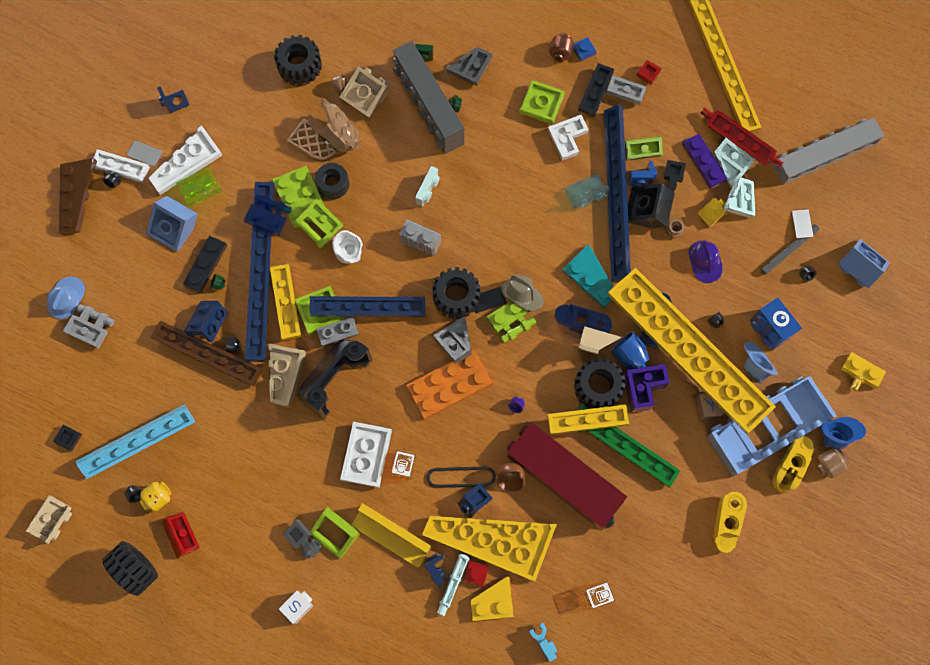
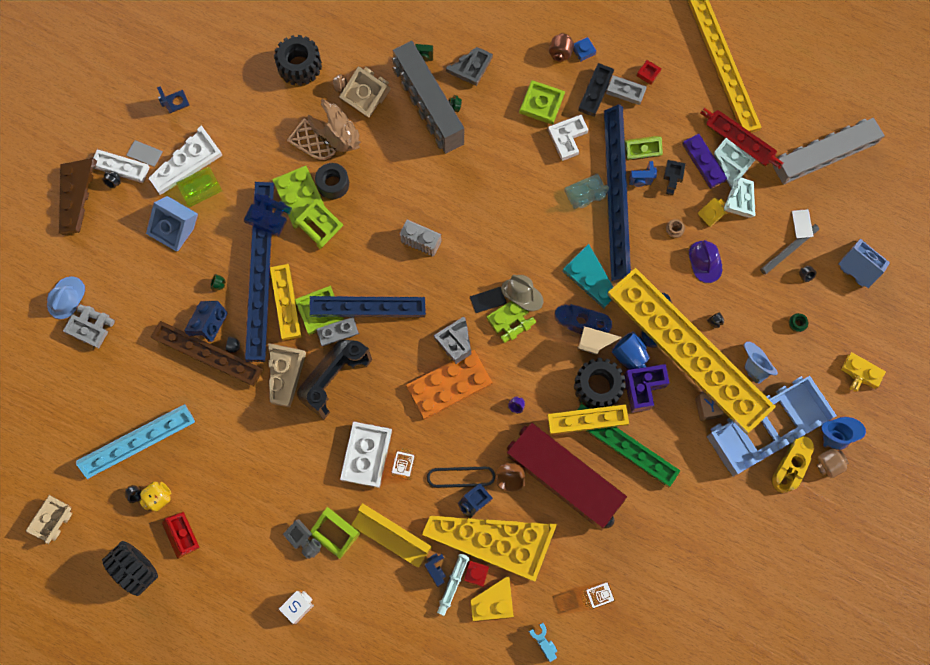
(67, 437): black tile -> none
(205, 264): black plate -> none
(347, 247): white hair -> none
(424, 193): light aqua plate -> none
(458, 278): black tyre -> none
(650, 205): black slope -> none
(724, 538): yellow piece -> none
(775, 324): blue brick -> none
(802, 319): none -> dark green plate

